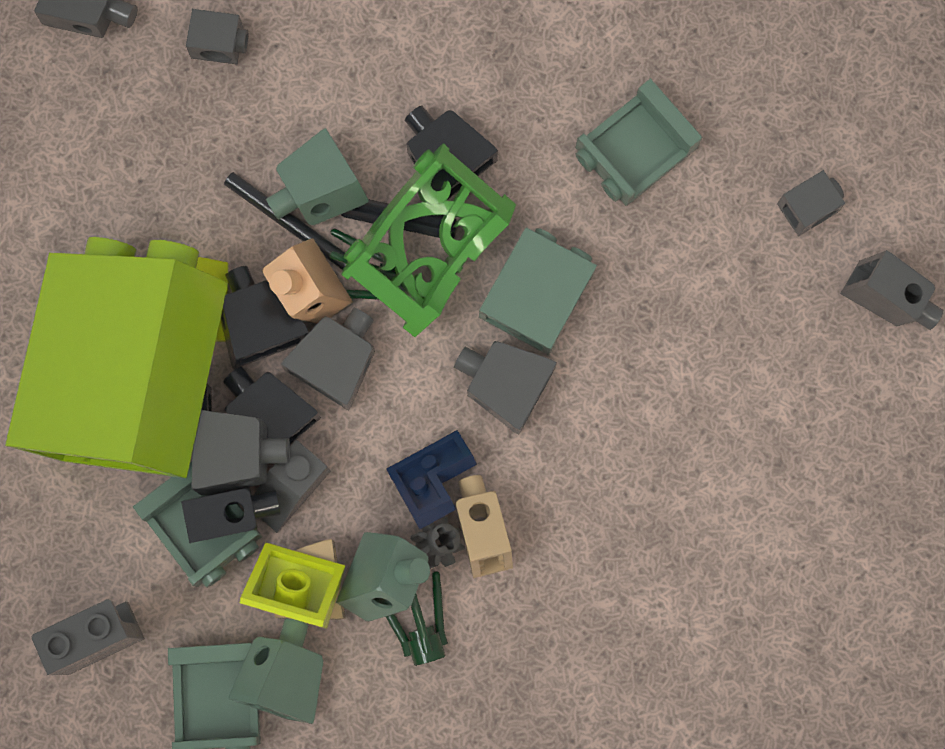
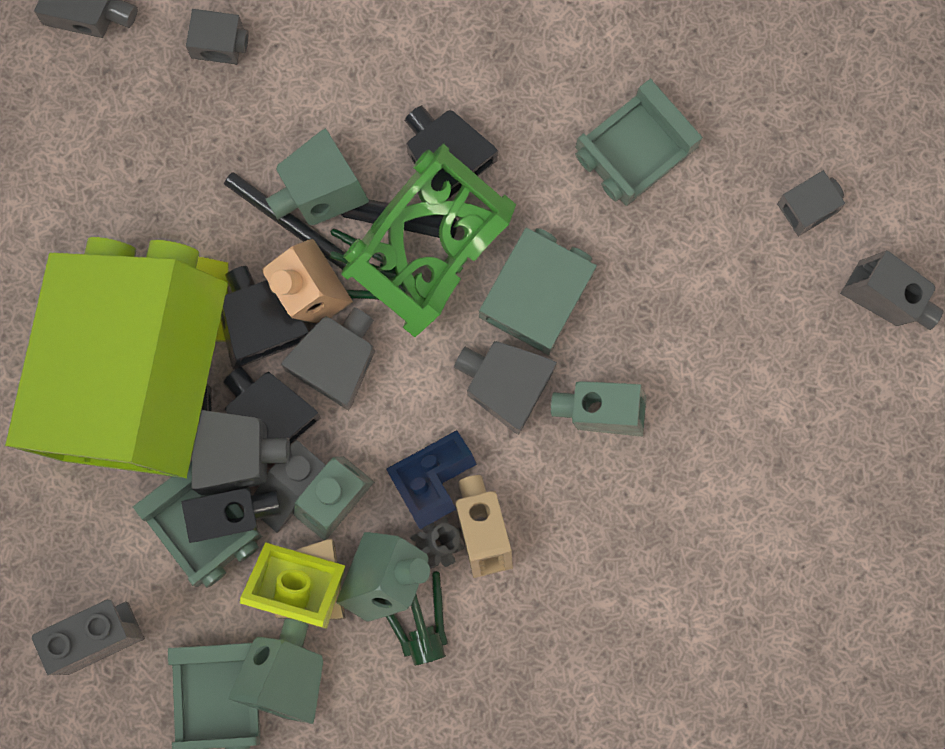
(331, 496): none -> sand green torso
(619, 413): none -> sand green torso

